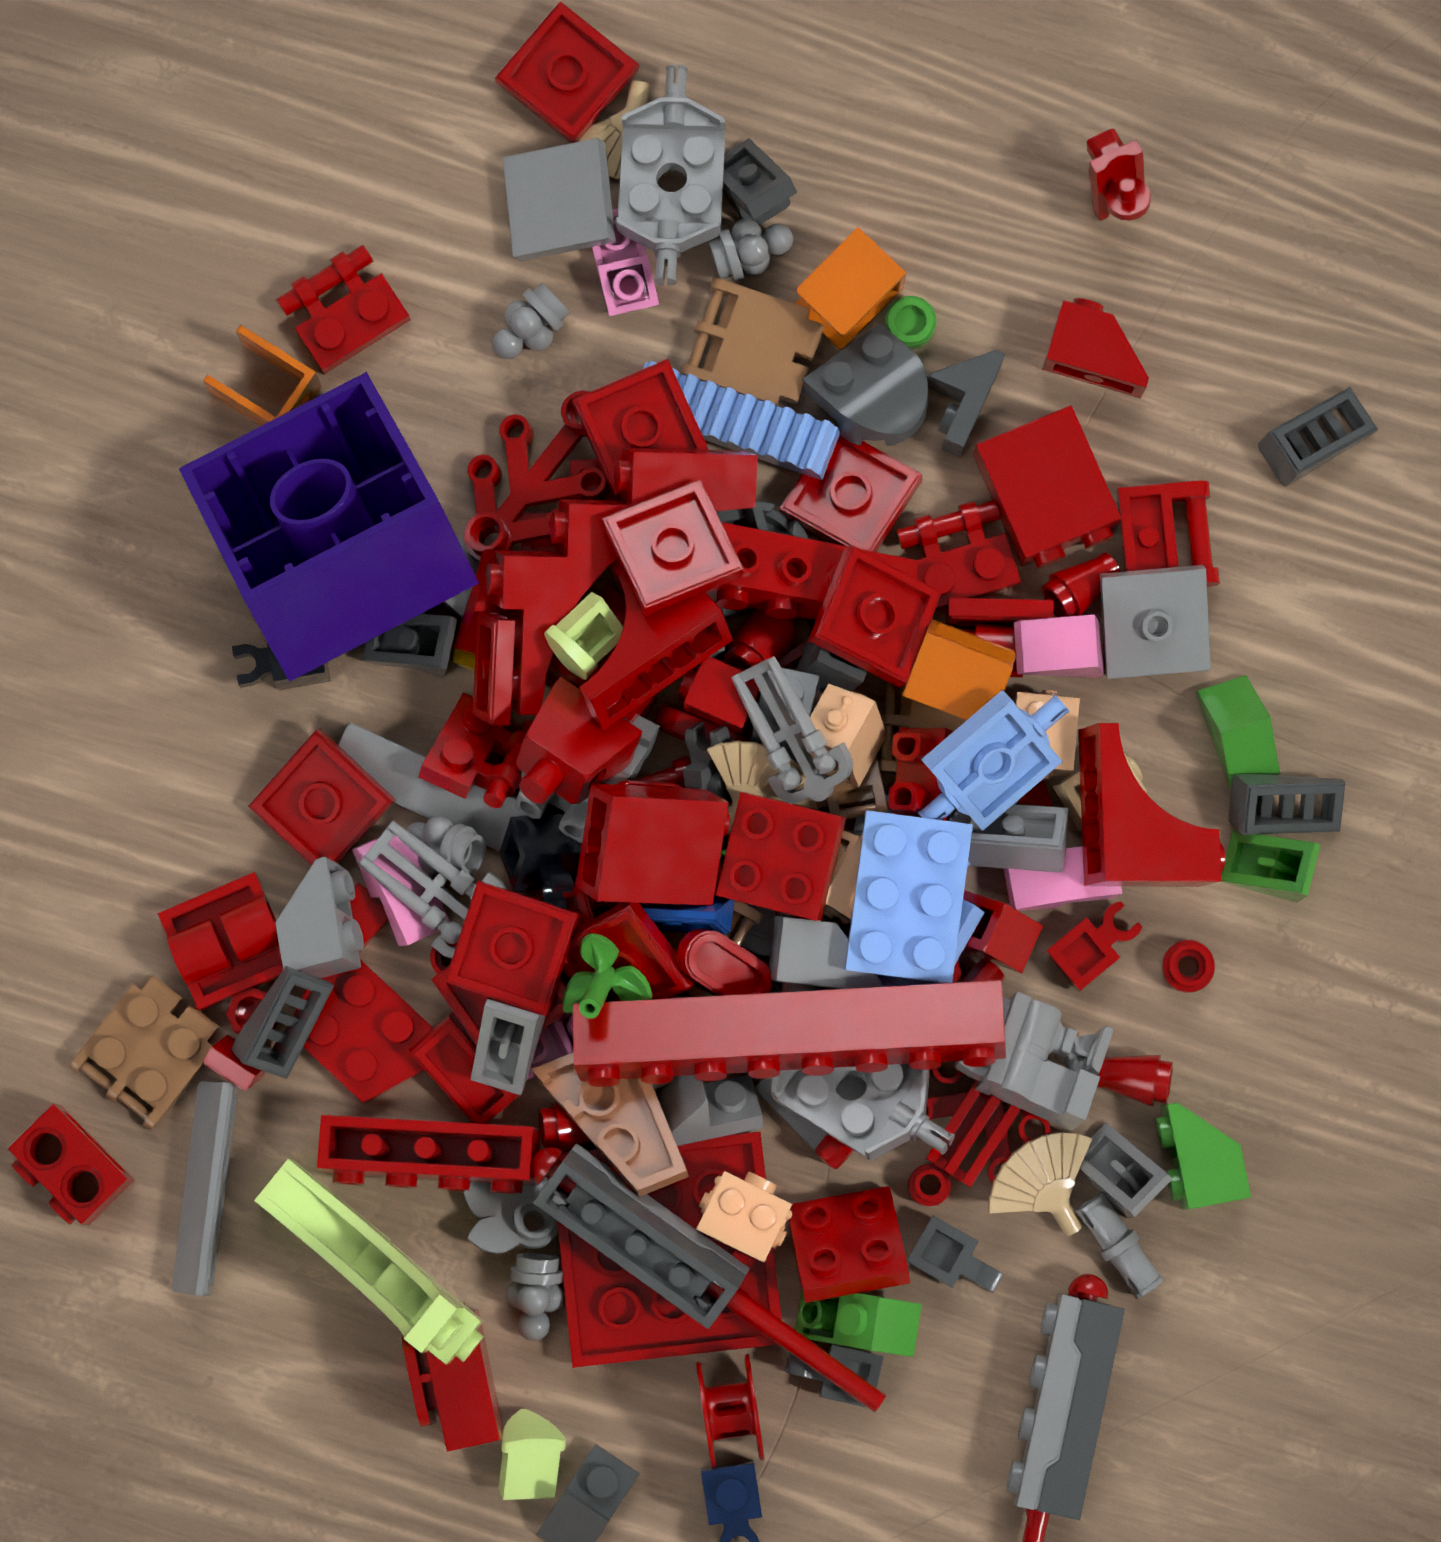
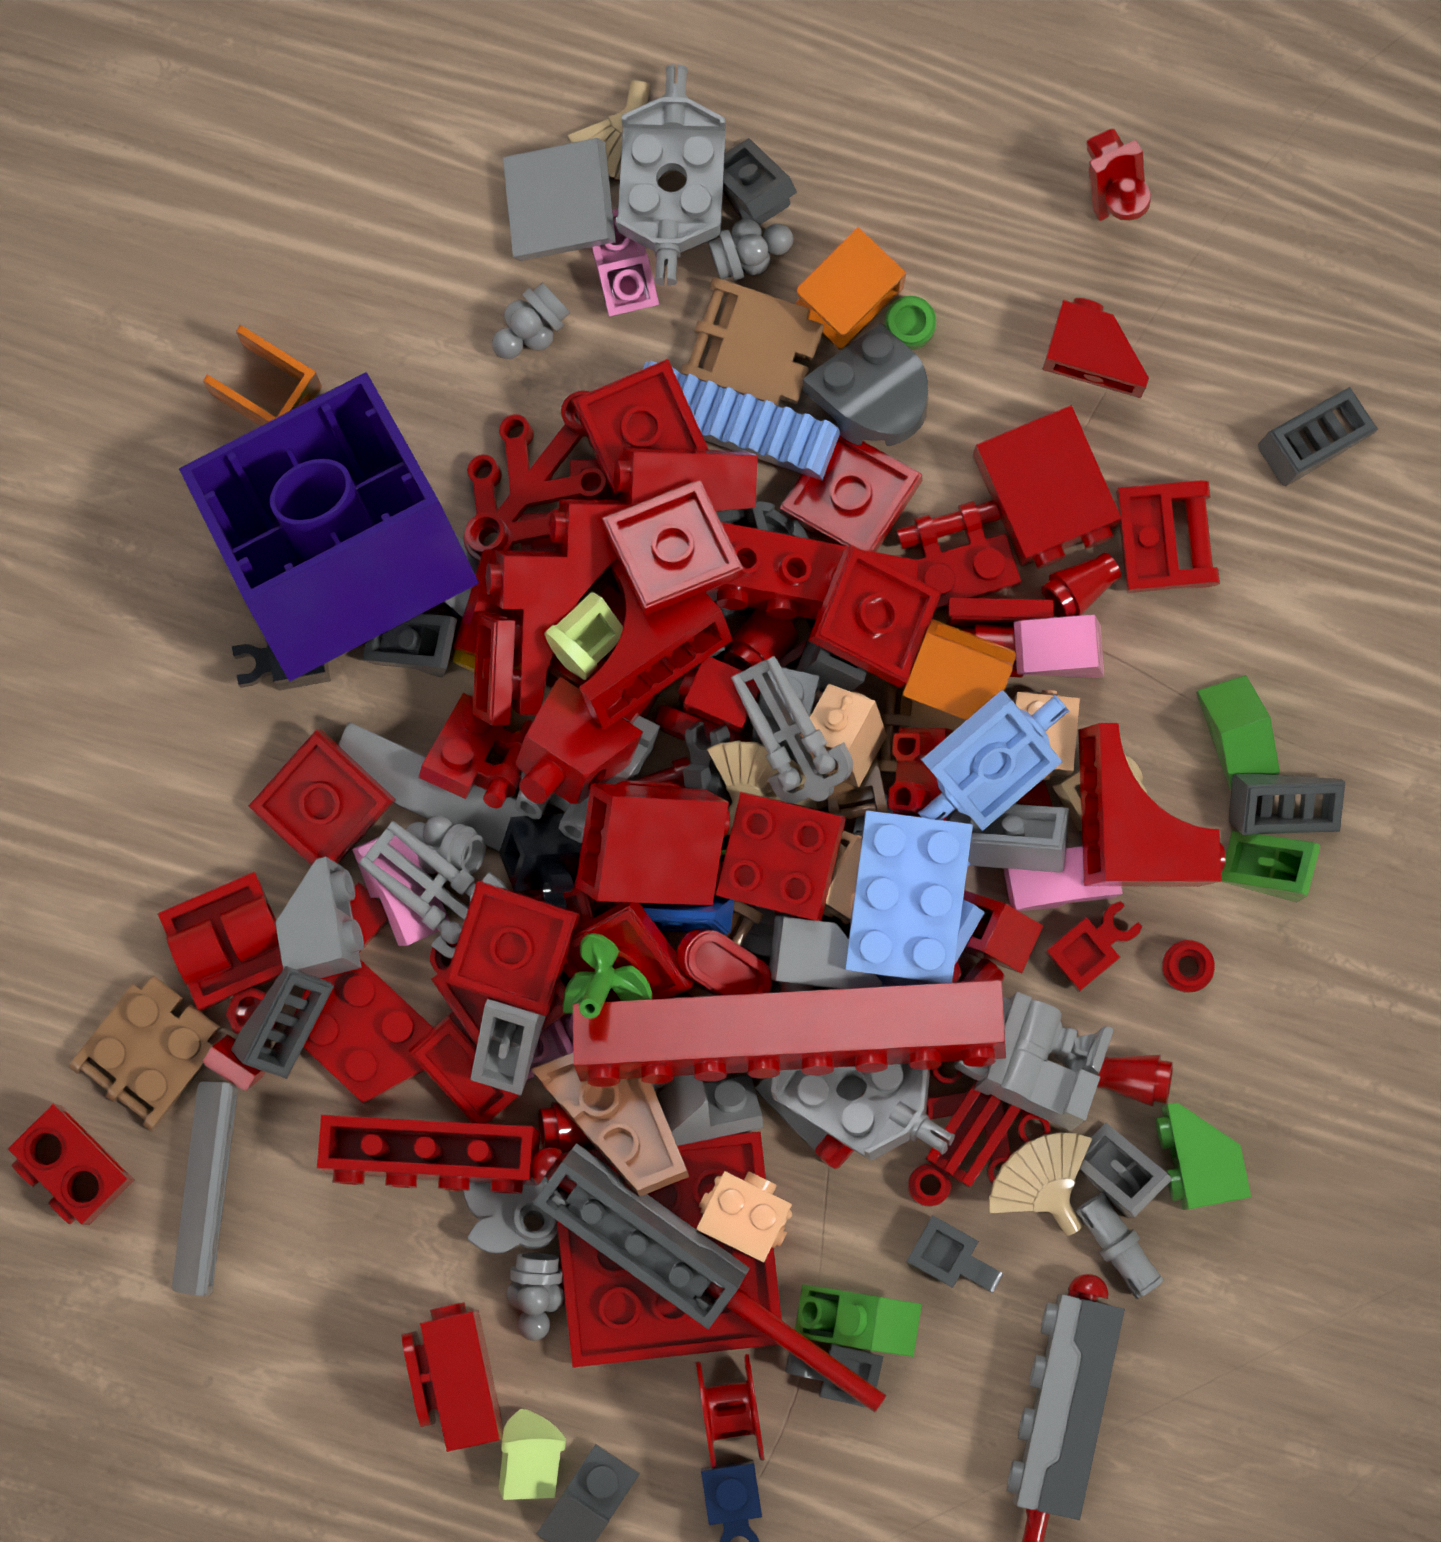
(351, 322): red plate -> none
(375, 1266): yellowish green arch -> none
(567, 73): red plate -> none
(848, 1244): red plate -> none
(969, 384): dark grey slope -> none
(1155, 621): light grey plate -> none

